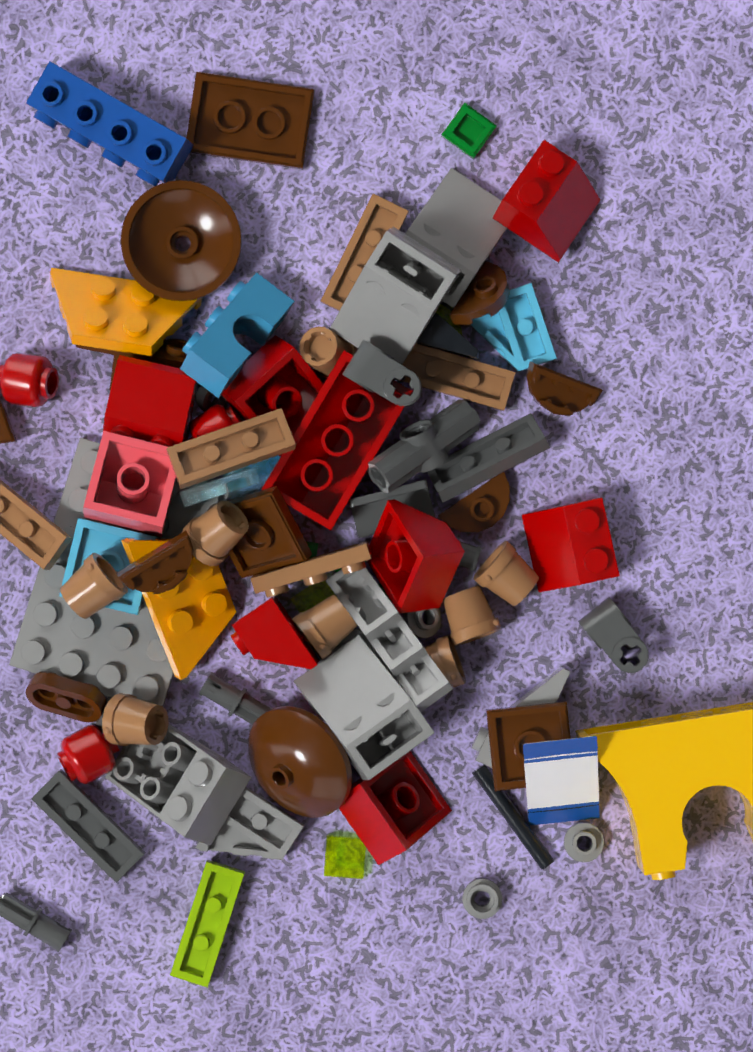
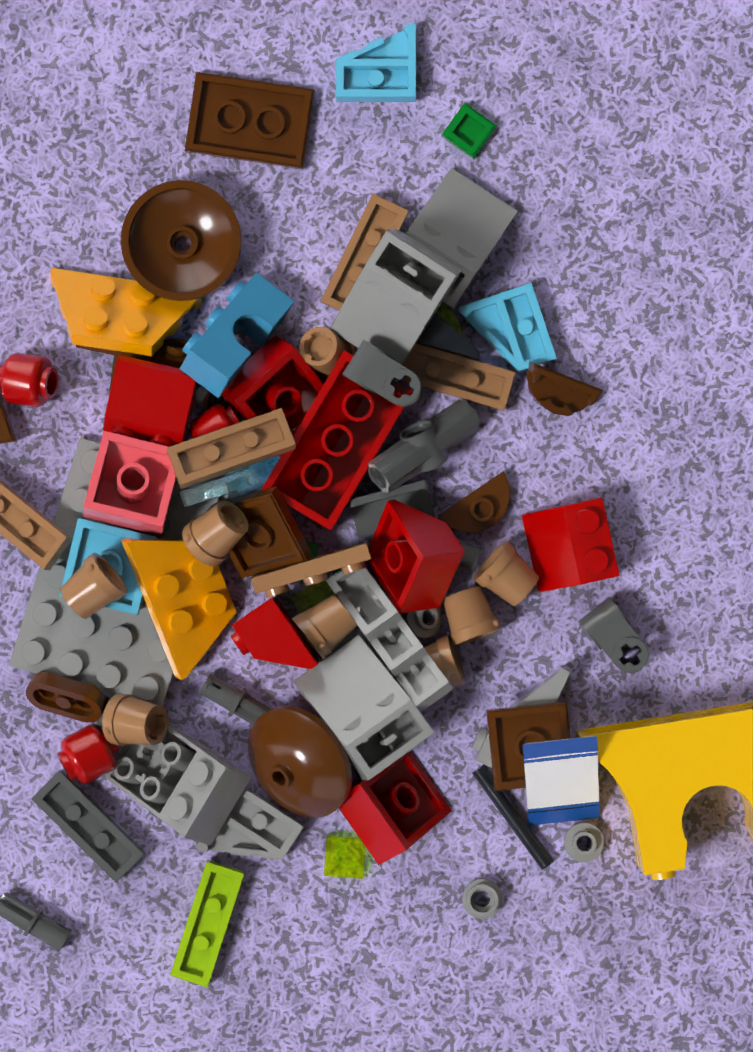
(110, 124): blue brick -> none
(160, 568): reddish brown plate -> none
(379, 71): none -> medium azure wing
(484, 295): reddish brown plate -> none
(488, 457): dark grey plate -> none
(548, 201): red slope -> none

